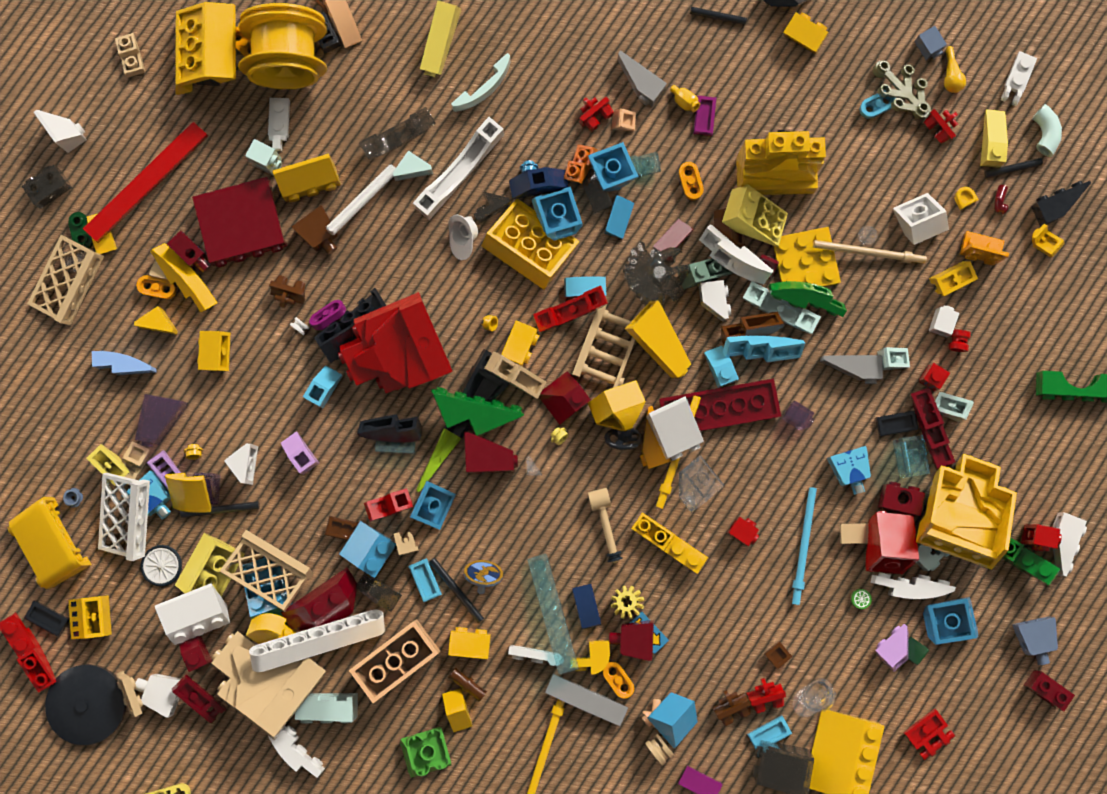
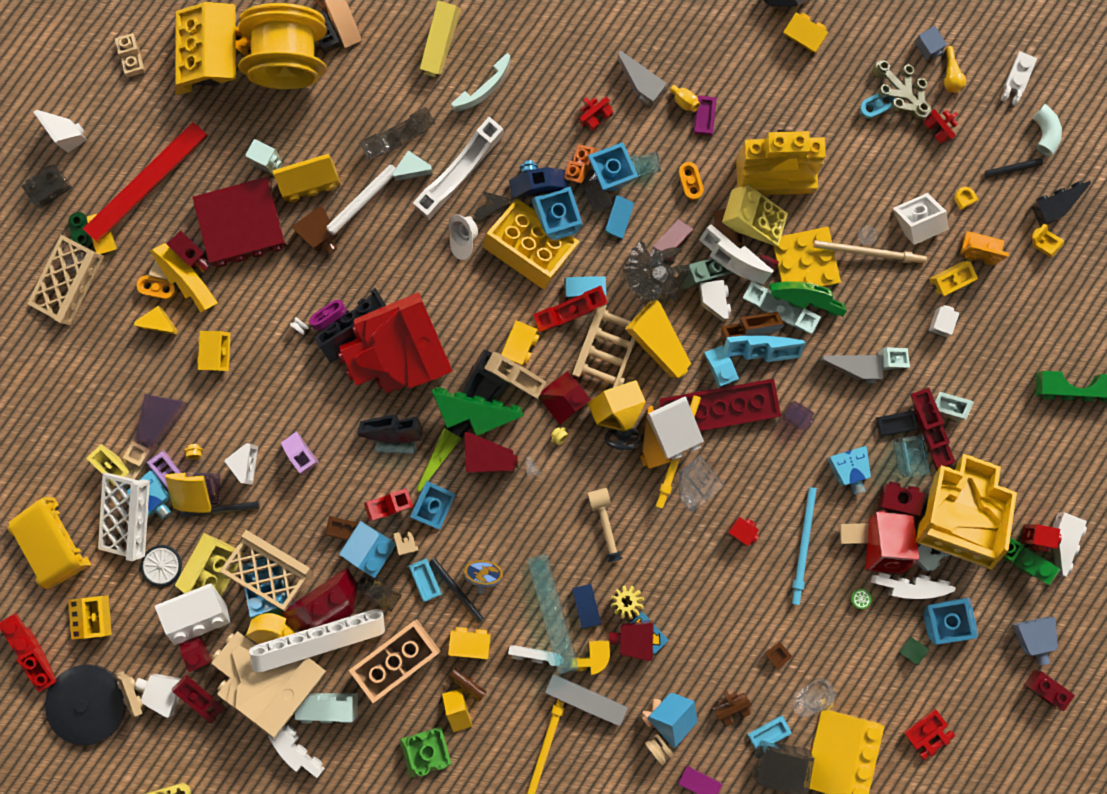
(46, 618): black tile -> none
(67, 497): sand blue plate -> none
(120, 363): light blue slope -> none
(278, 121): white hinge -> none
(287, 294): reddish brown hips -> none
(322, 386): medium azure slope -> none
(490, 323): yellow hinge -> none
(618, 679): light orange plate -> none
(623, 120): light nougat slope -> none
(670, 543): yellow slope -> none
(718, 15): black bar -> none
(766, 693): red hips -> none
(894, 649): lavender slope -> none
(934, 377): red brick -> none
(959, 340): red wheel -> none
(994, 139): light yellow slope -> none
(1000, 195): dark red arm -> none

